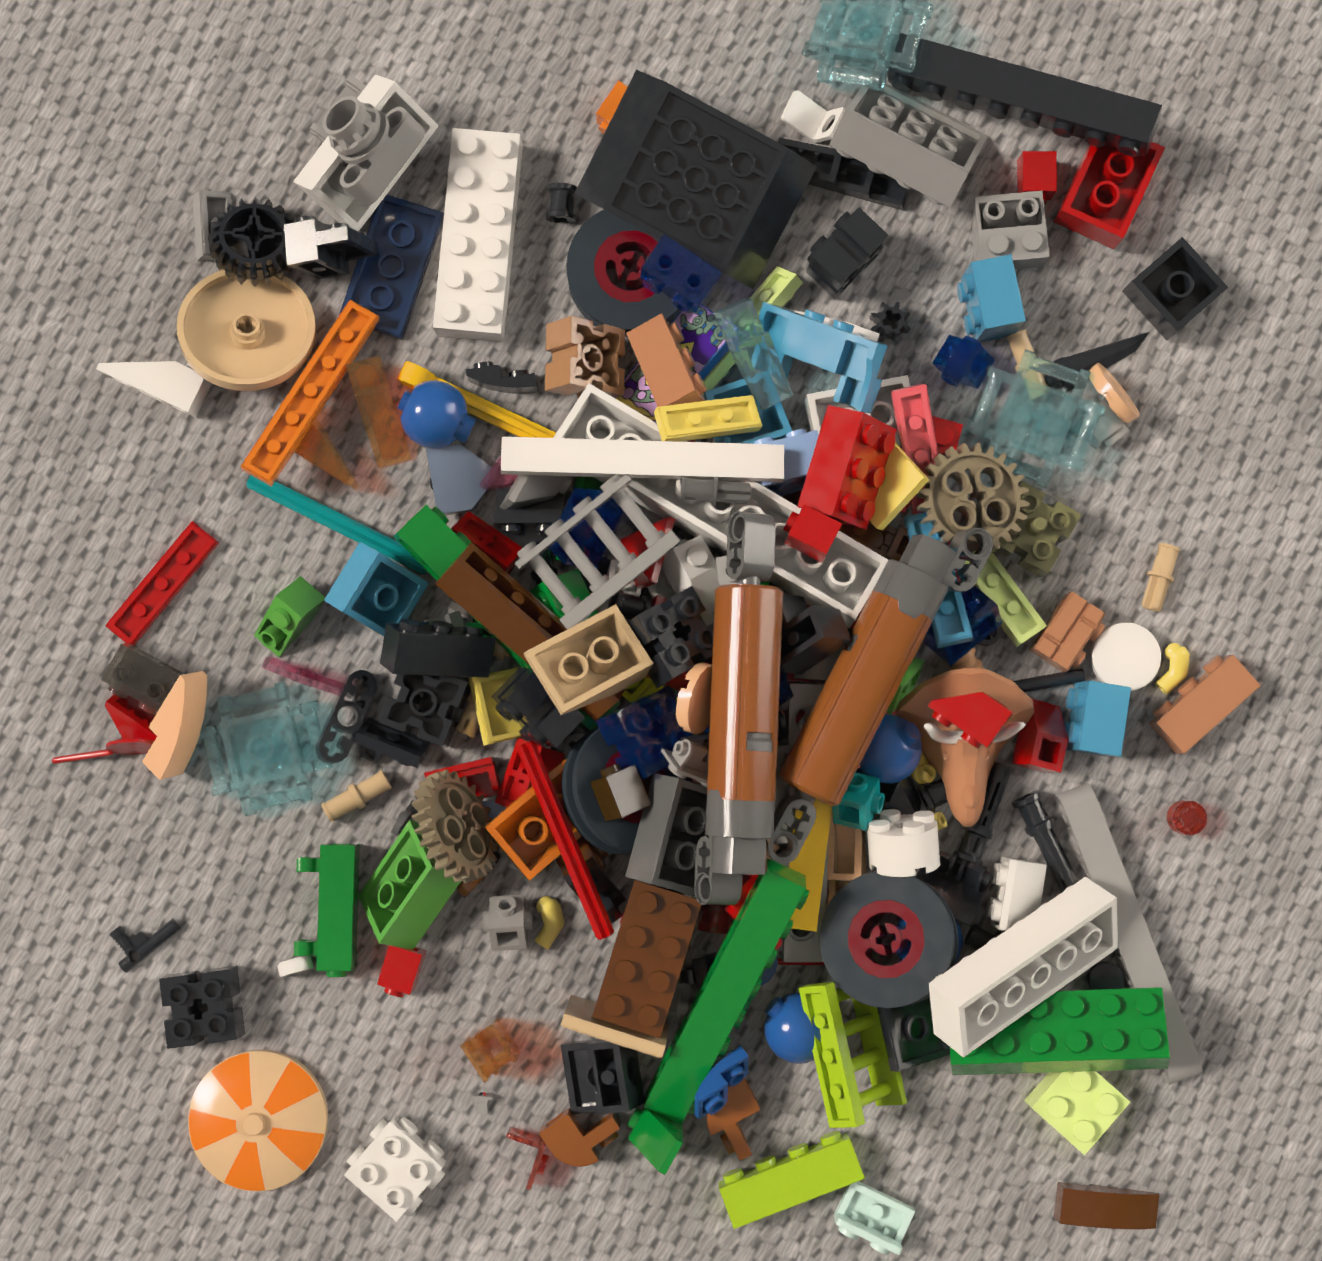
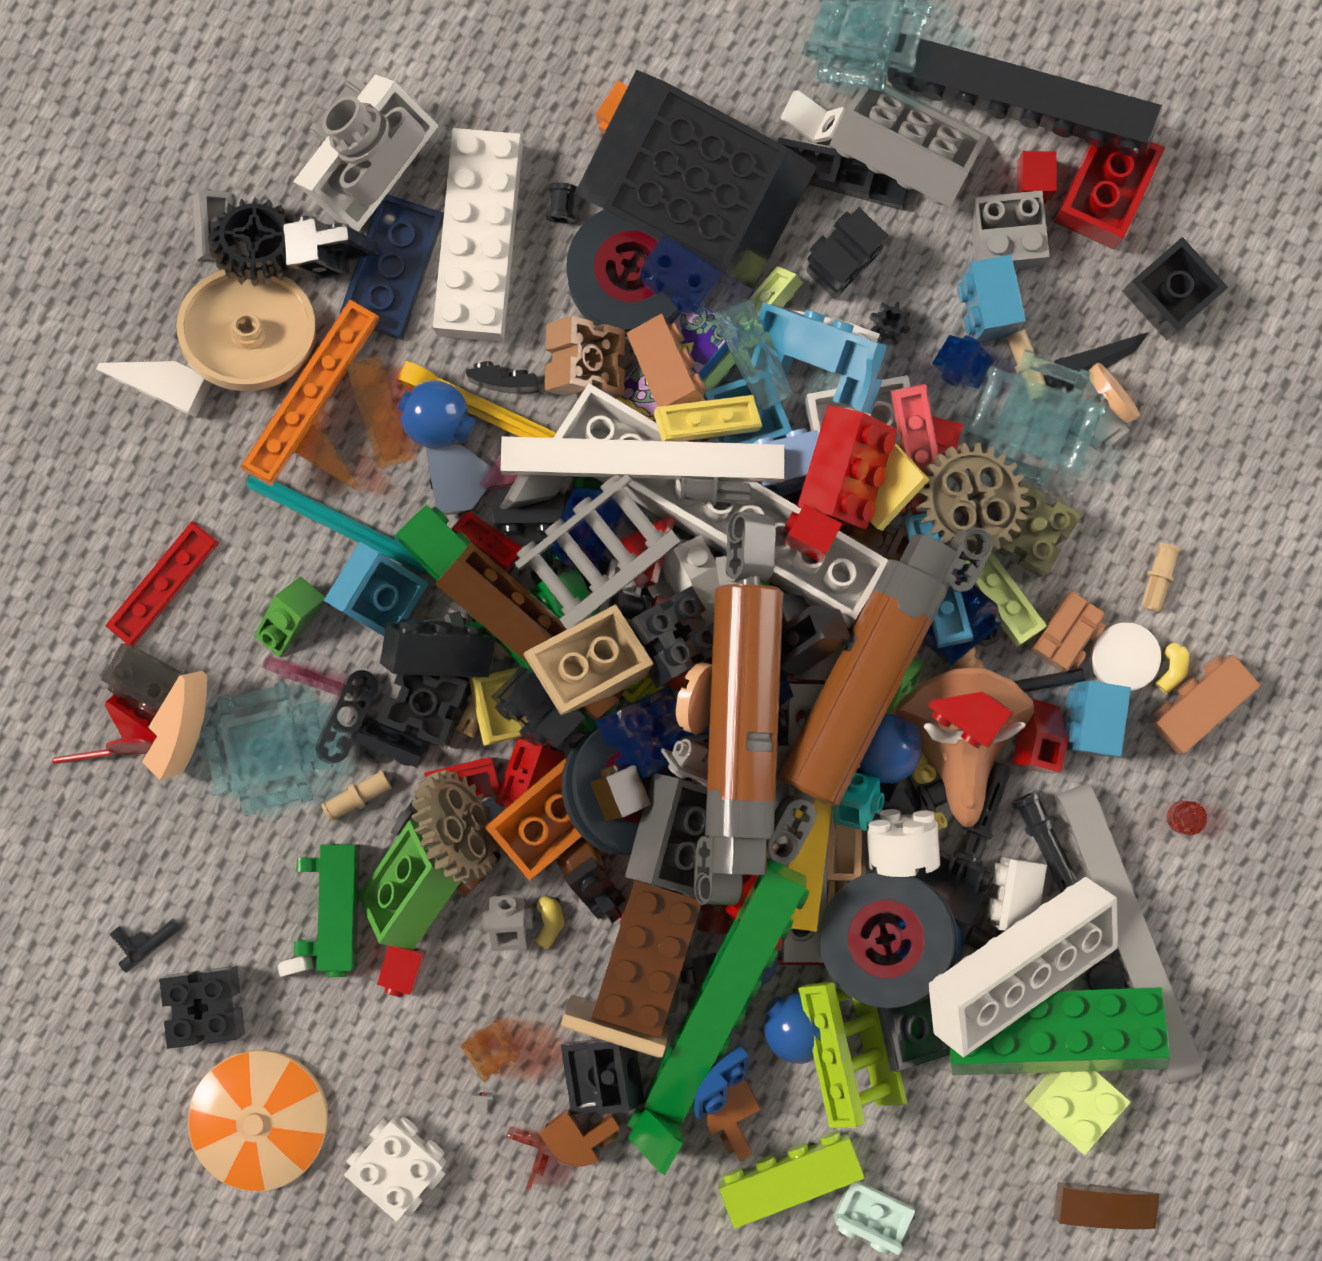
(565, 840): red axle -> none

